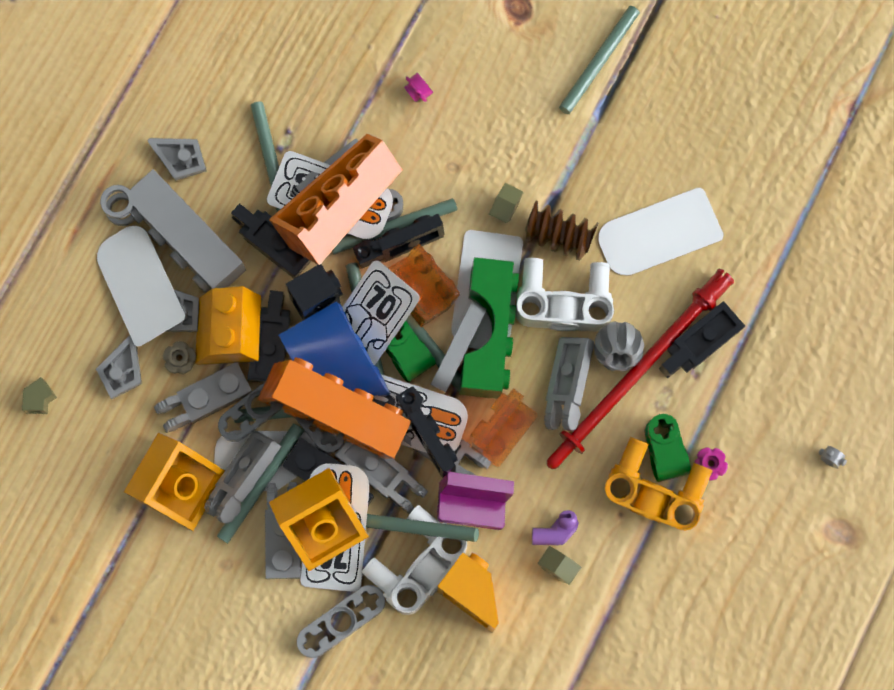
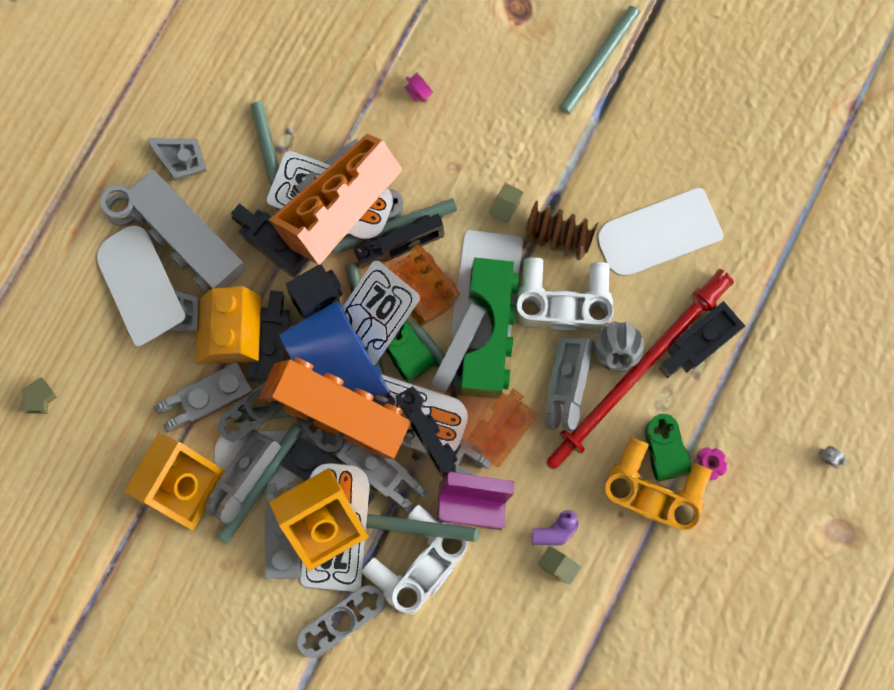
(121, 369): light grey piece -> none
(184, 365): dark tan plate -> none
(471, 590): light orange slope -> none

